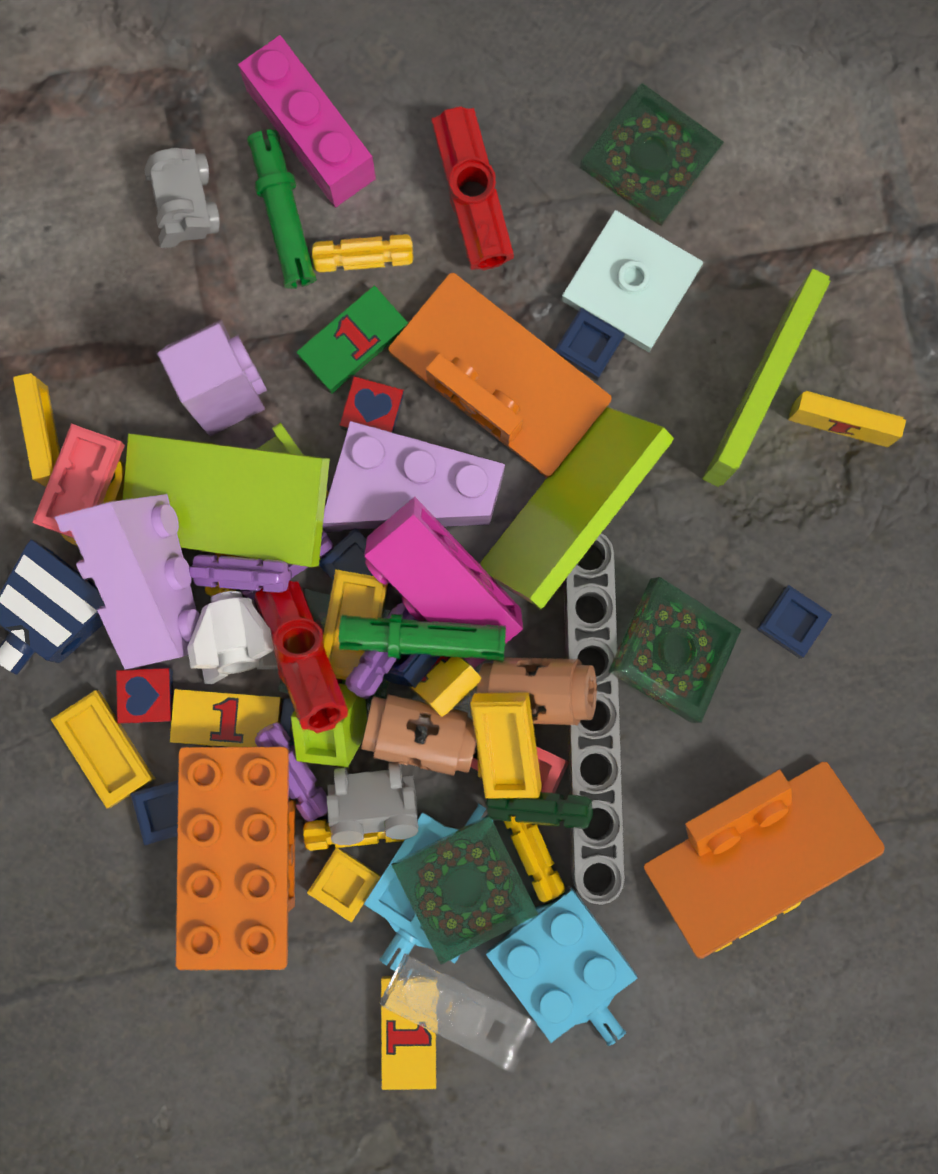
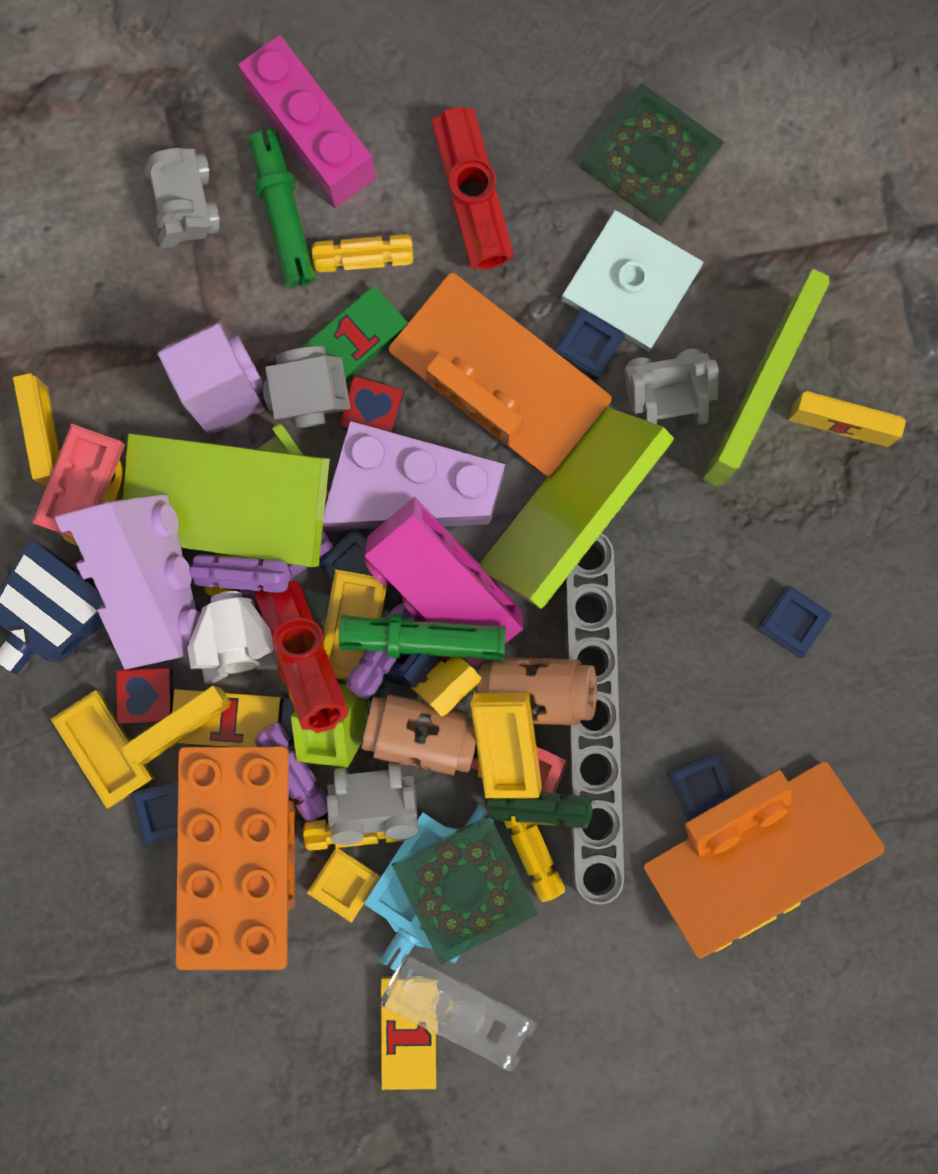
(177, 726): none -> yellow tile
(306, 386): none -> light grey brick
(564, 968): medium azure plate -> none
(673, 386): none -> light grey piece
(675, 650): clear green tile -> none
(701, 785): none -> dark blue tile

